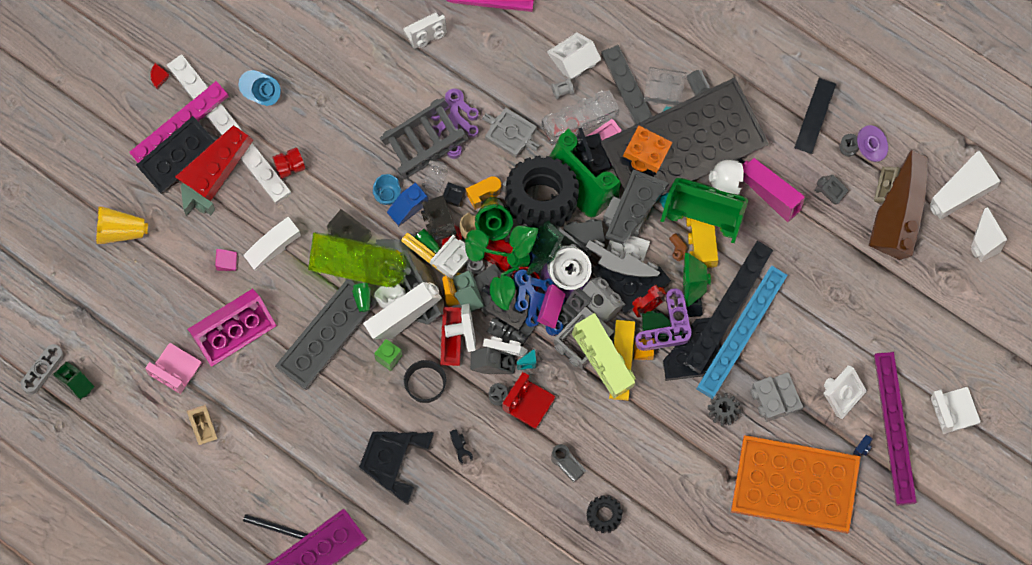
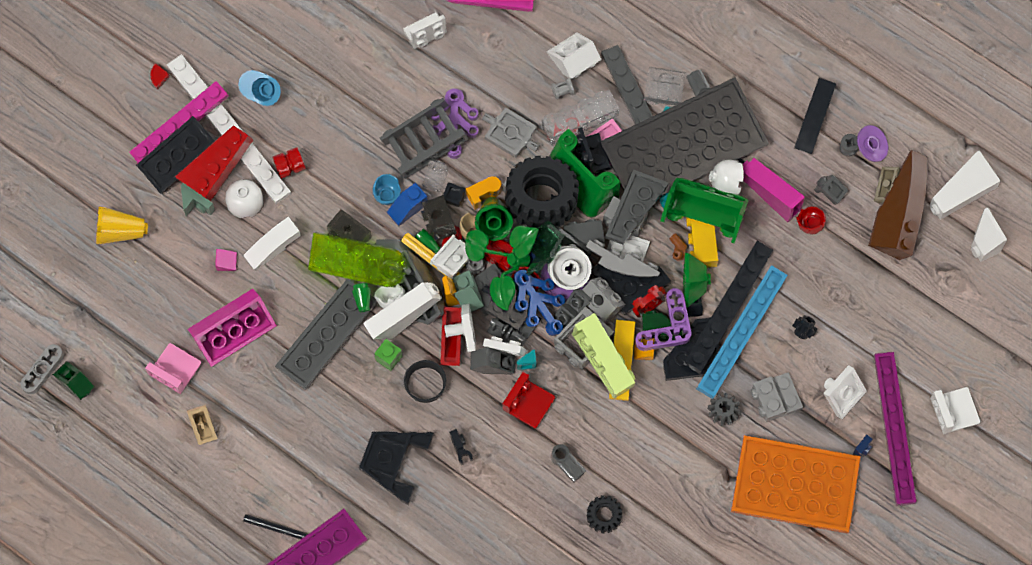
(244, 198): none -> white cylinder
(497, 390): dark grey wheel -> none
(551, 306): dark pink slope -> none
(647, 150): orange plate -> none
(804, 327): none -> black gear
(811, 220): none -> red hair

